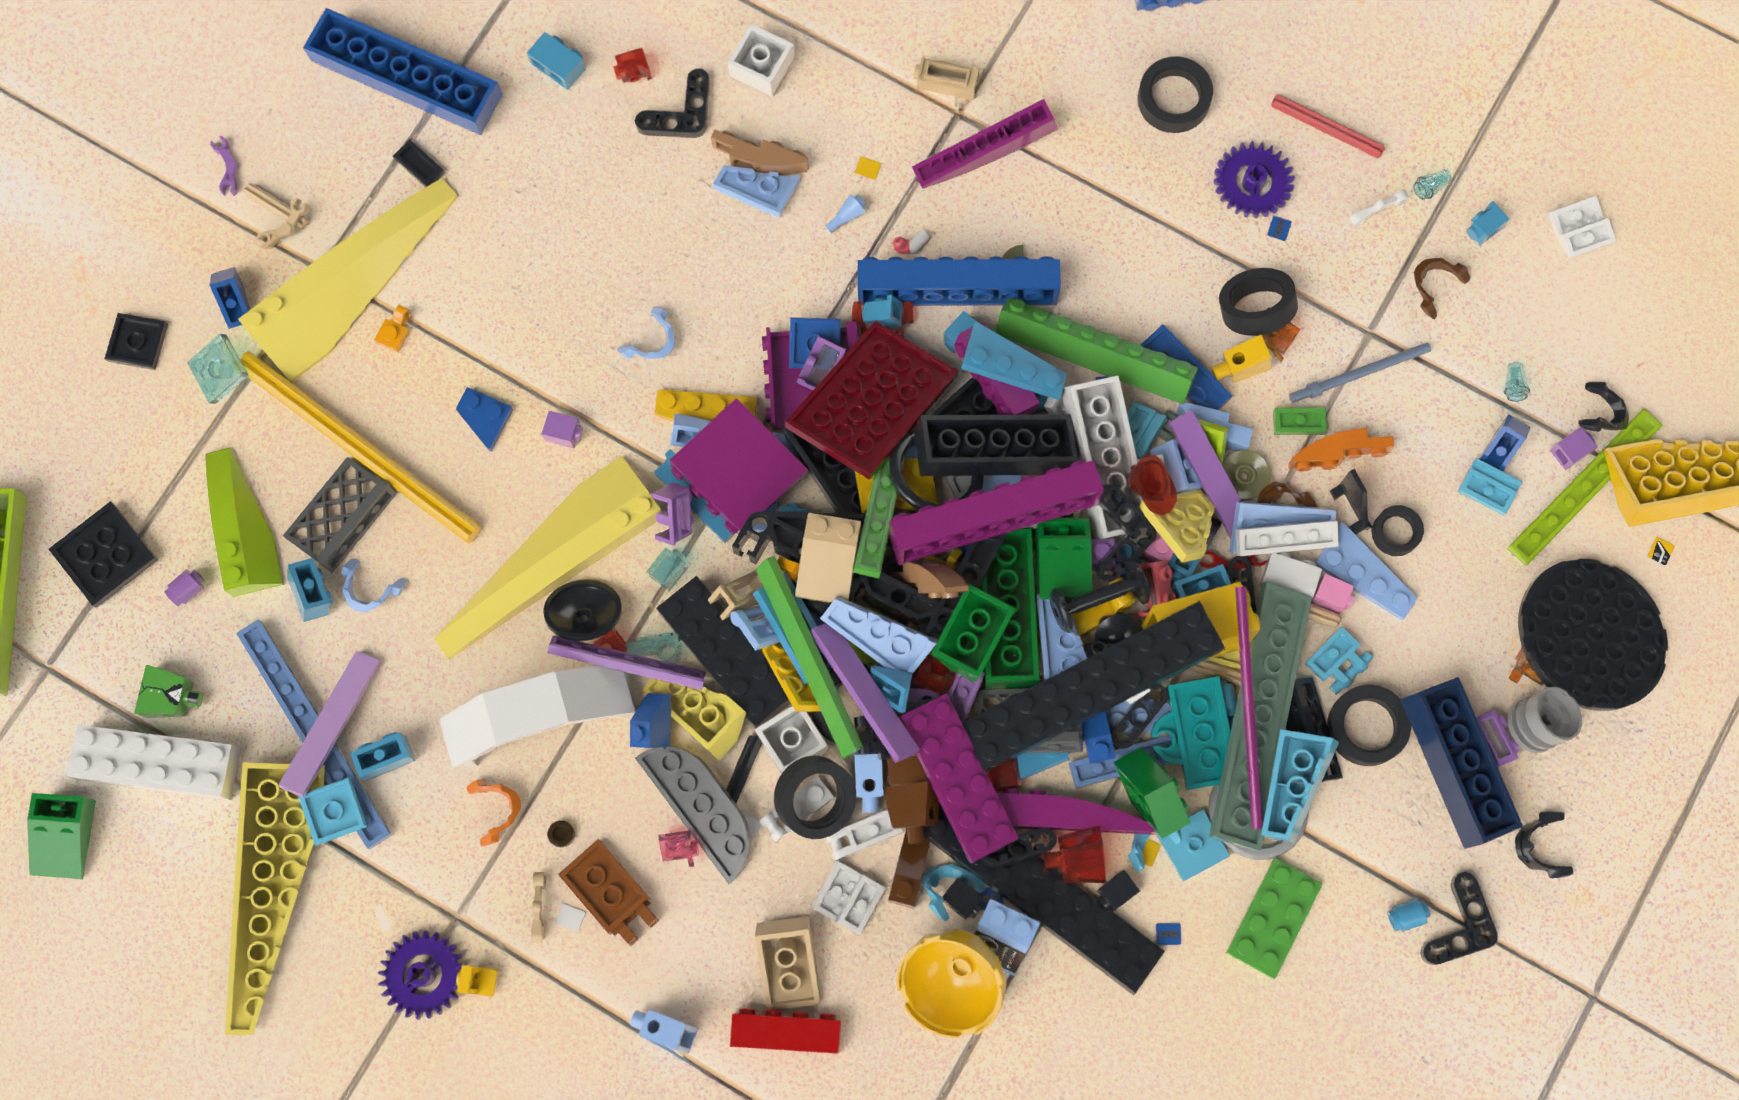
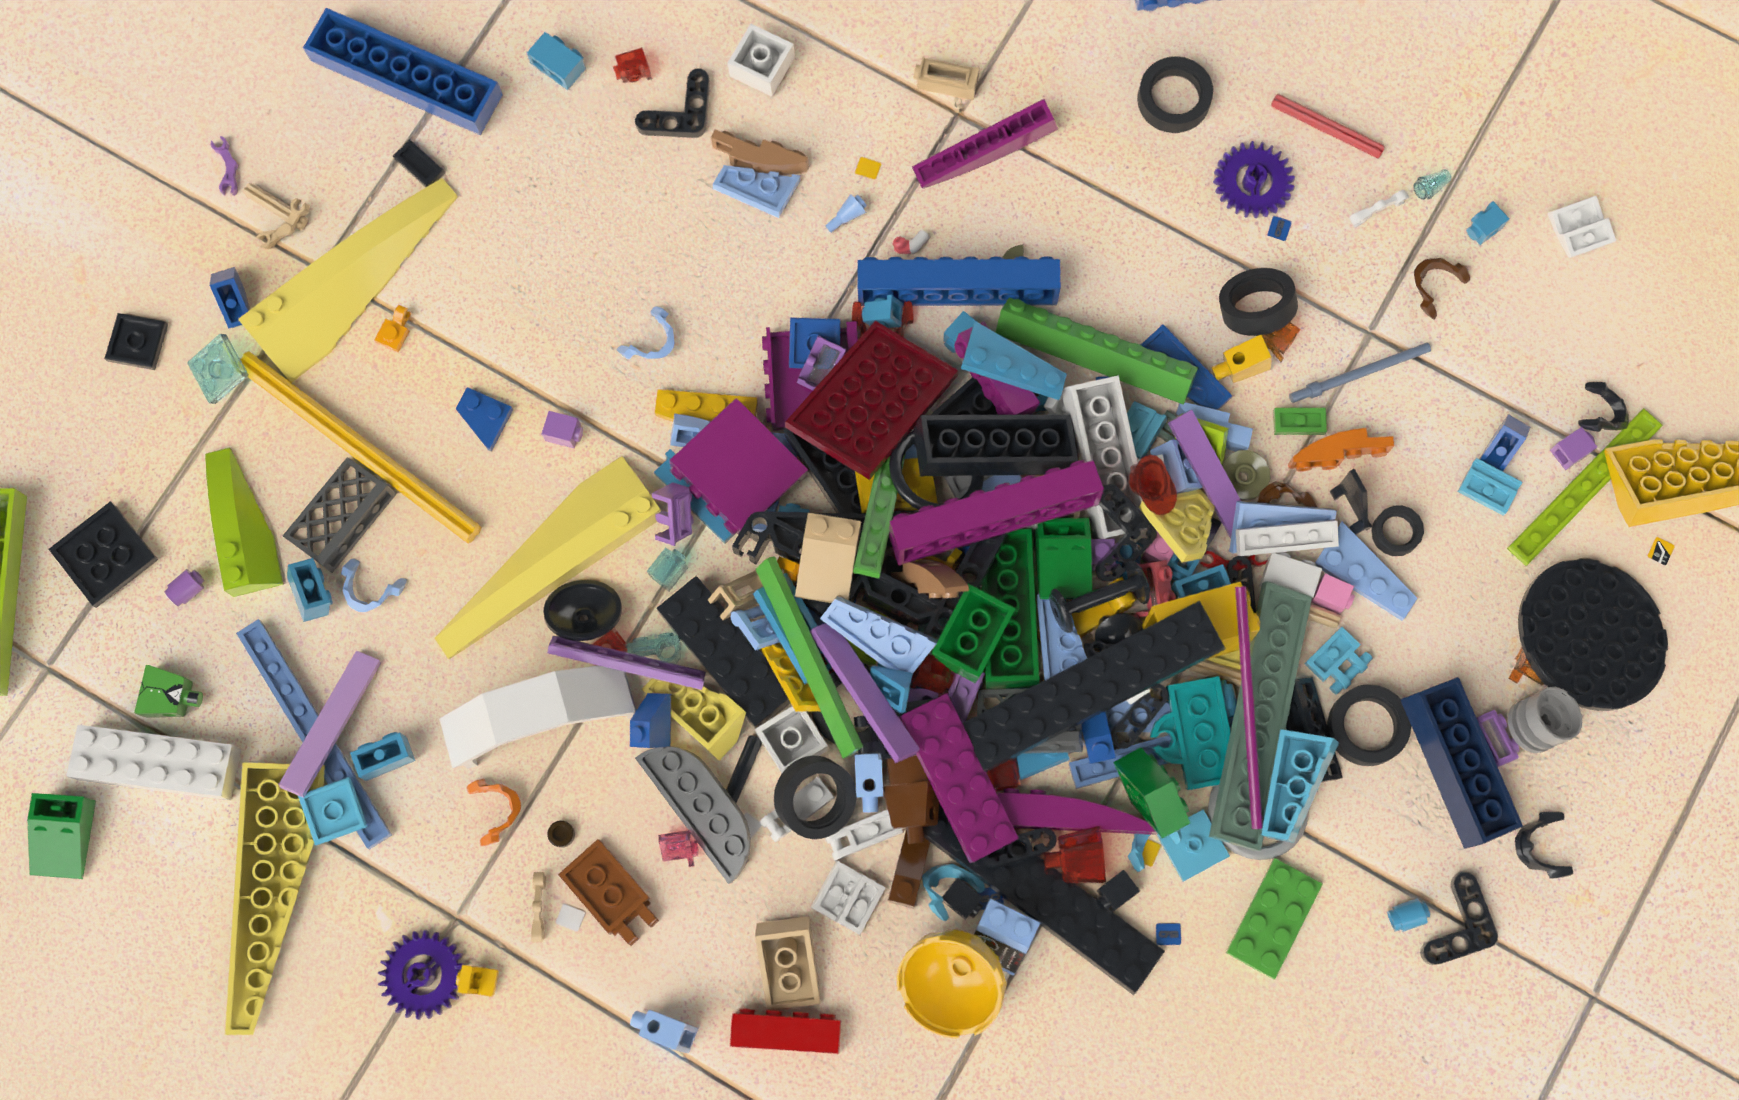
(1516, 383): clear light blue cone -> none

